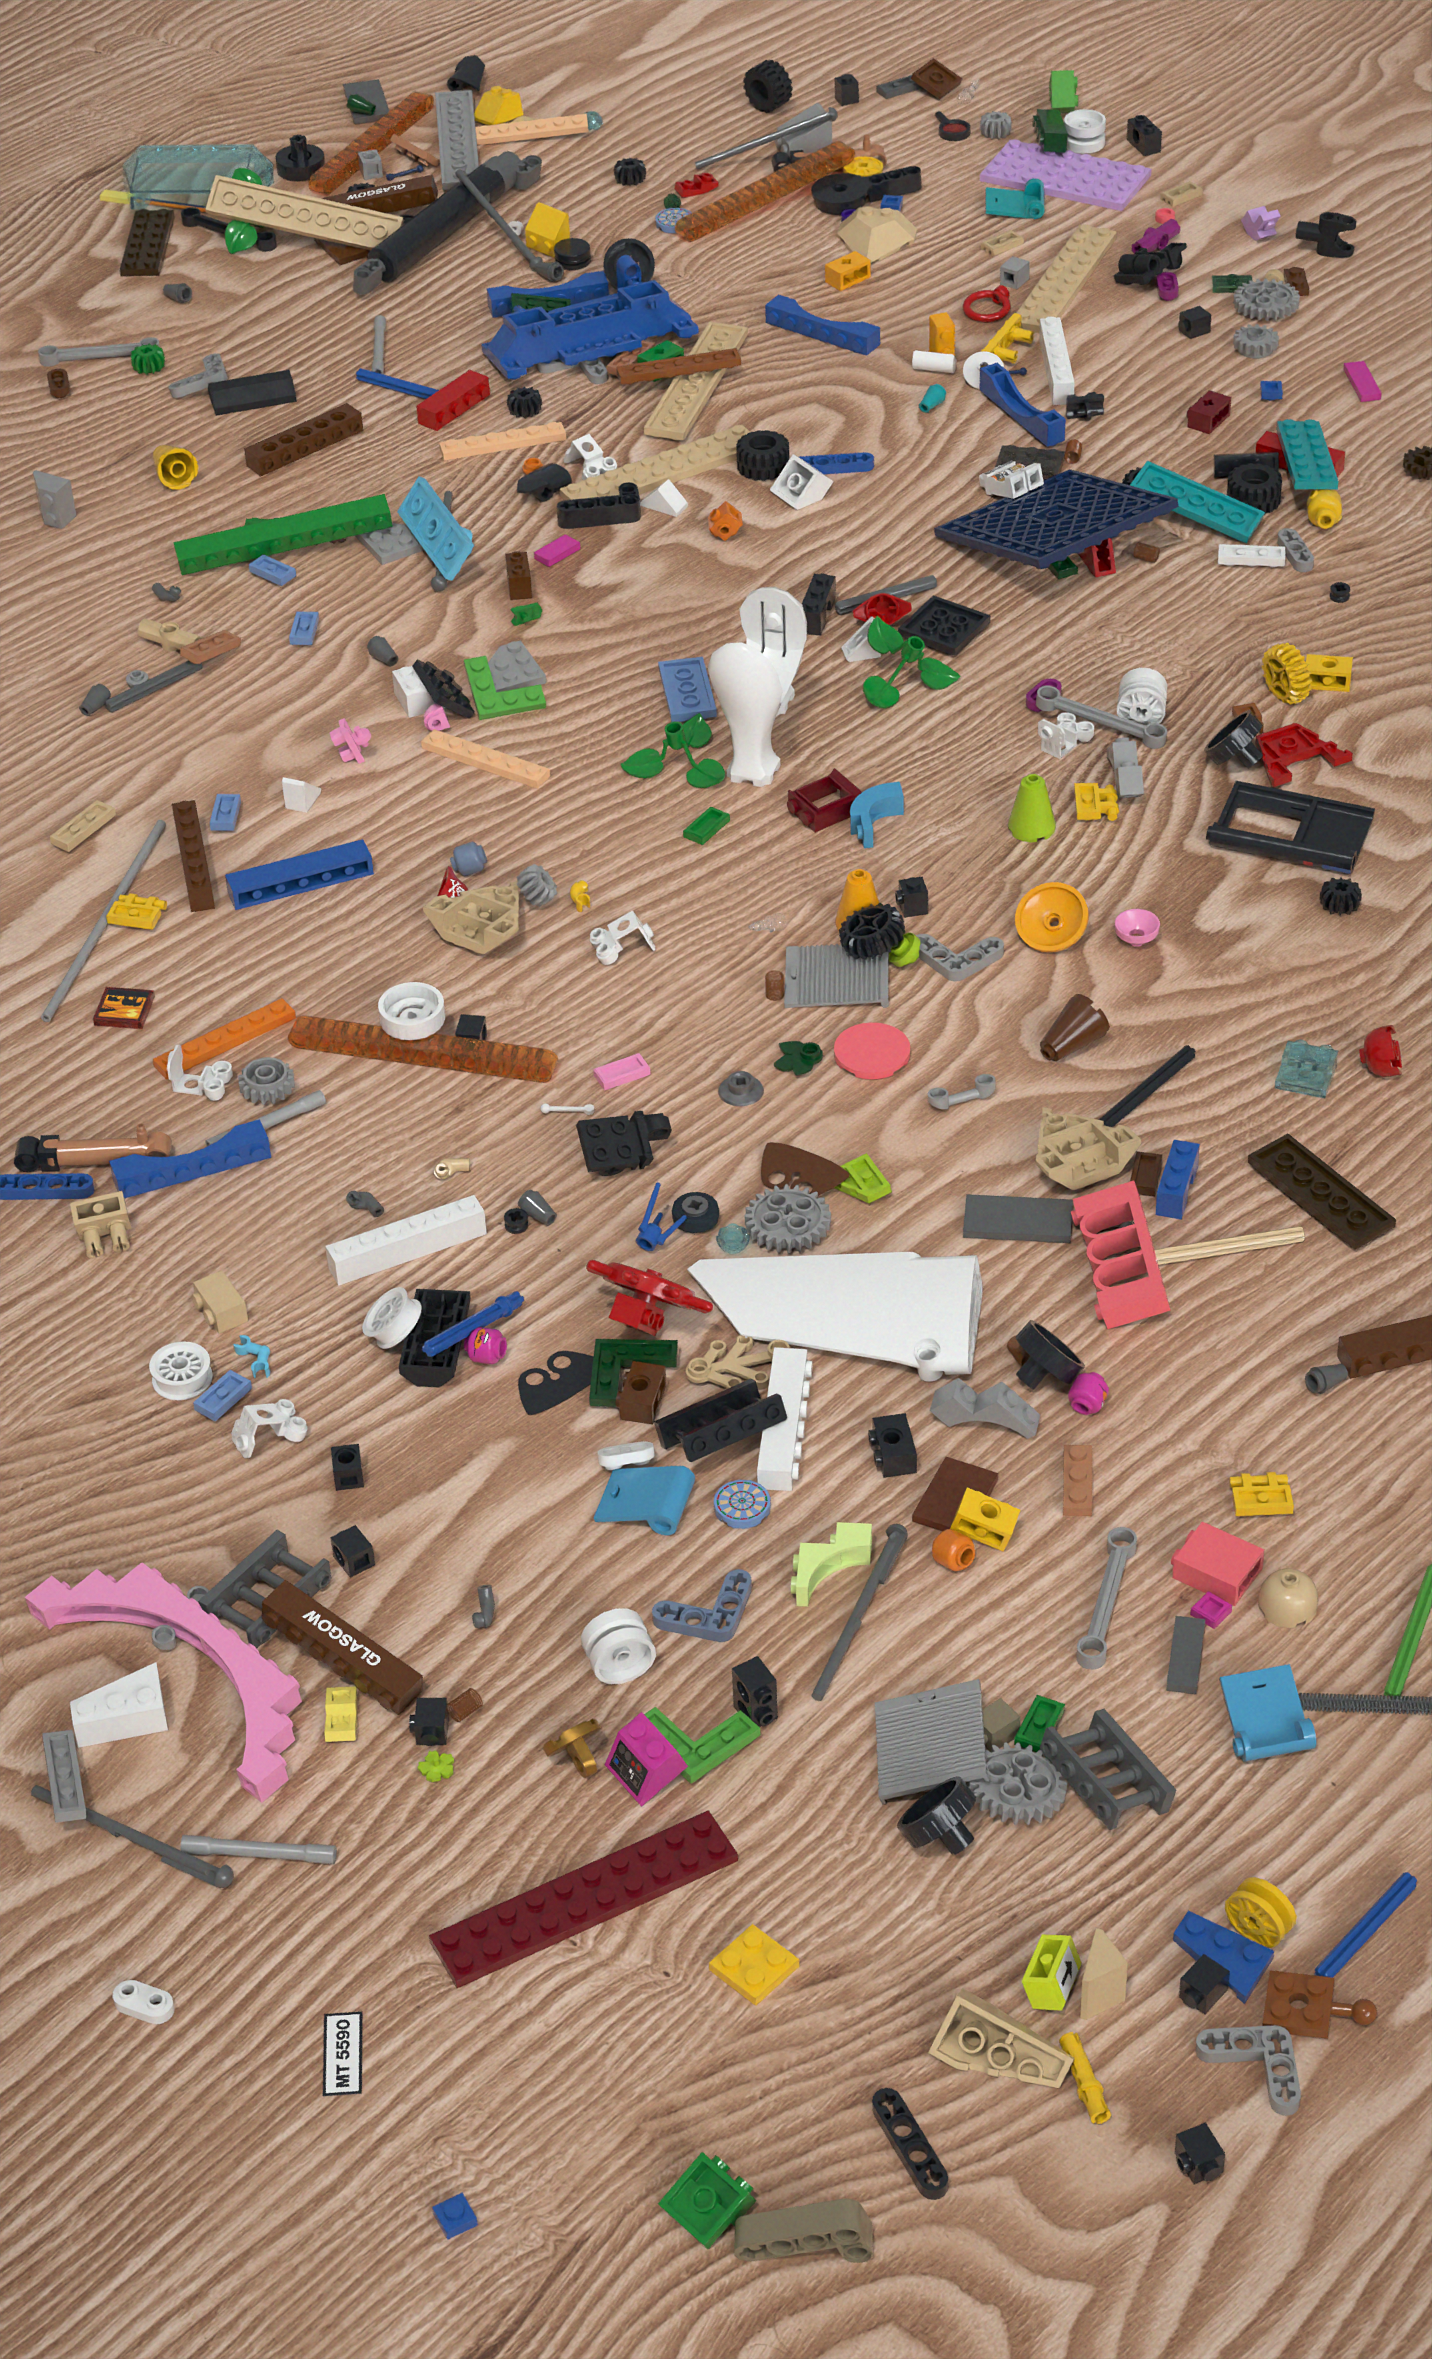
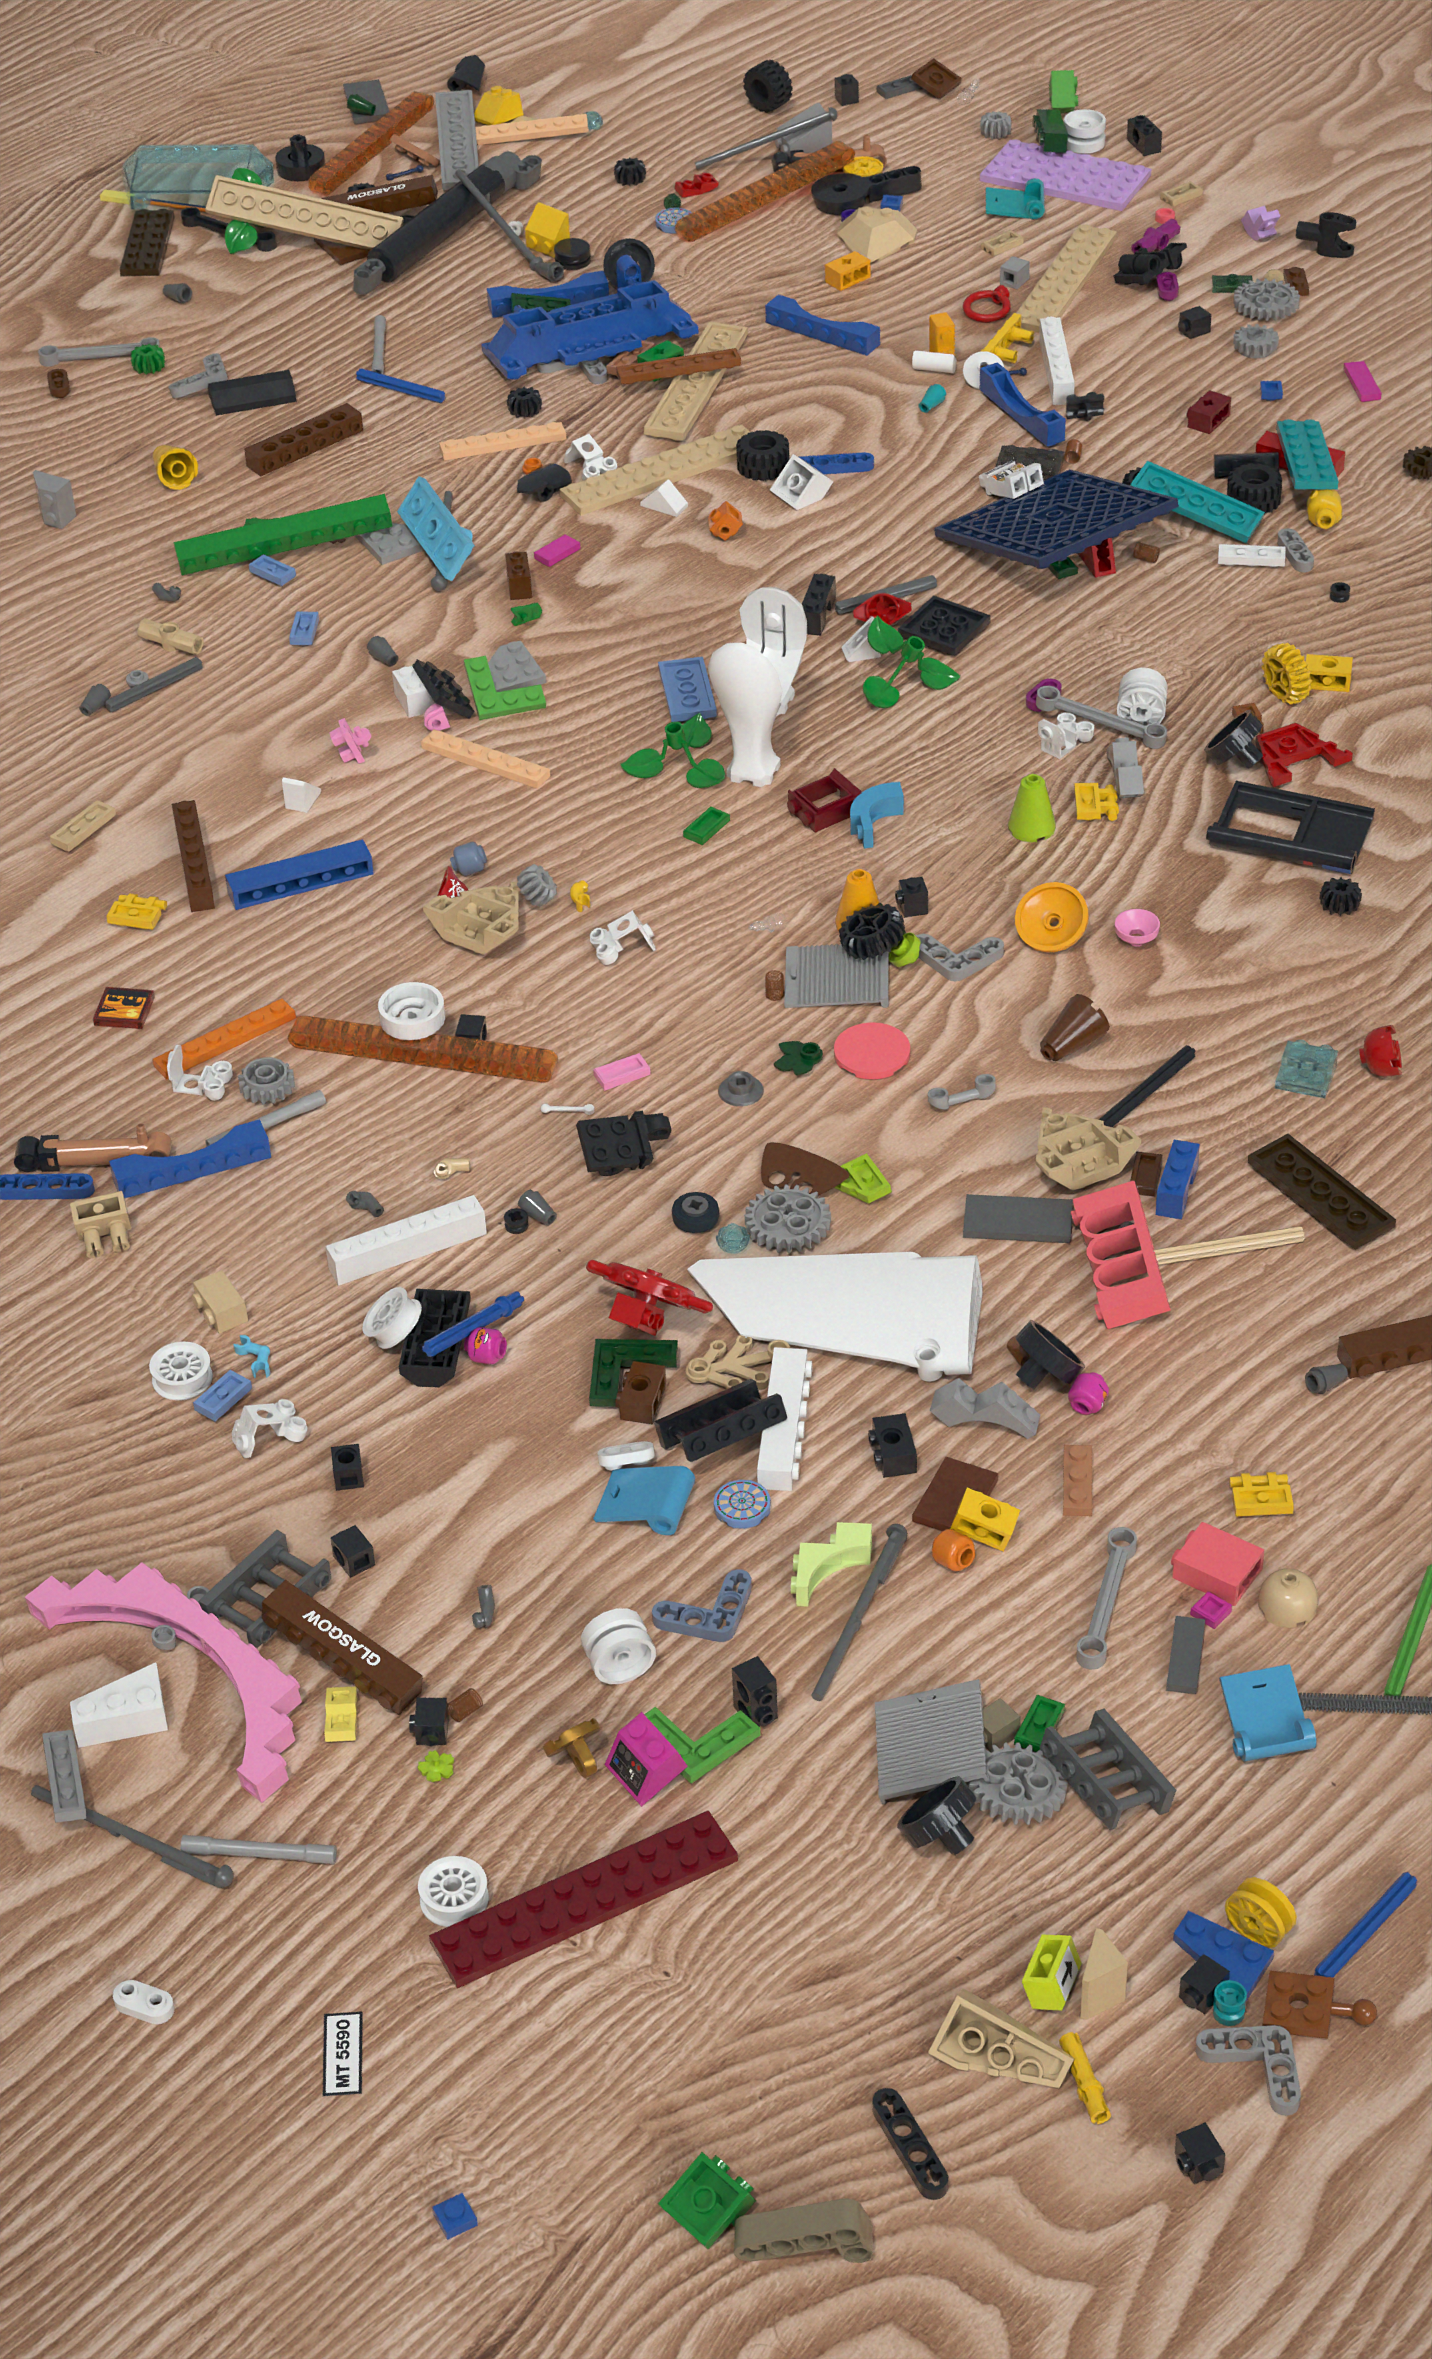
(102, 922): light grey piece -> none
(210, 647): nougat plate -> none
(225, 812): medium blue plate -> none
(370, 164): light grey brick -> none
(452, 1890): none -> white wheel
(453, 400): red brick -> none
(553, 1392): black piece -> none
(601, 510): black beam -> none
(650, 1233): blue plant -> none
(754, 1964): yellow plate -> none
(952, 129): black piece -> none
(1229, 2003): none -> teal wheel

